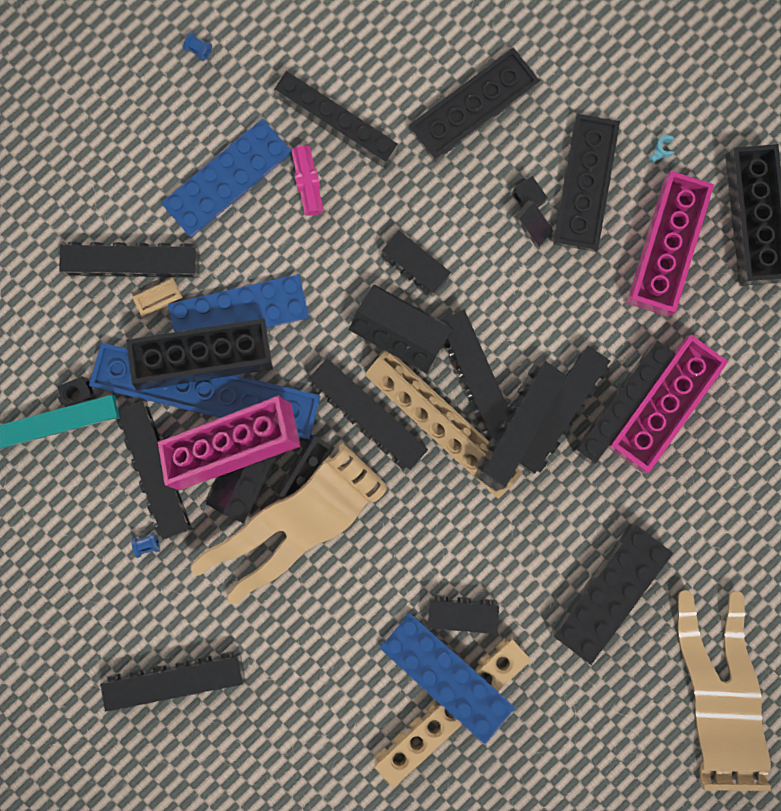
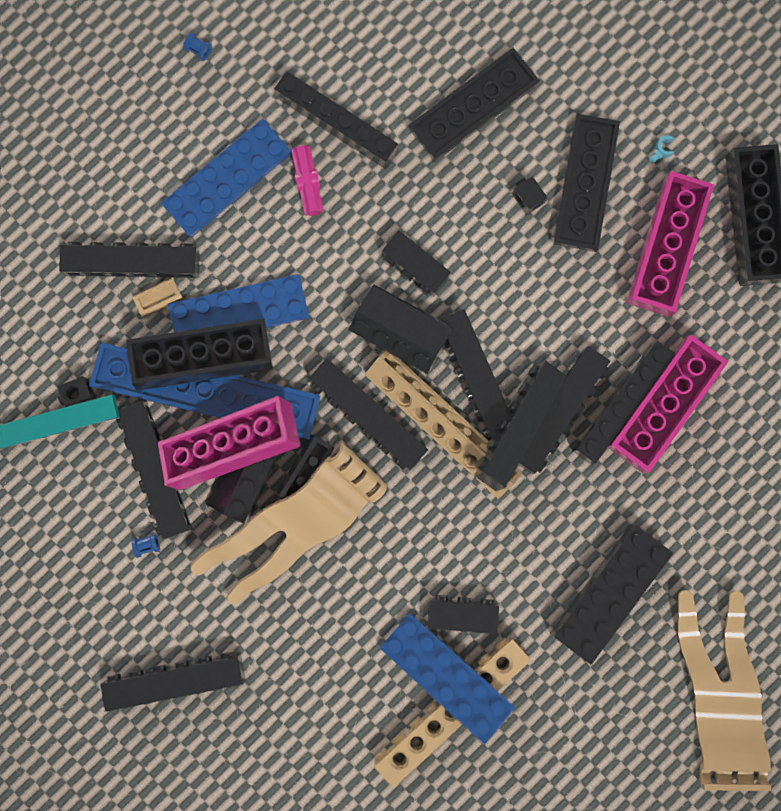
(534, 223): black tile -> none

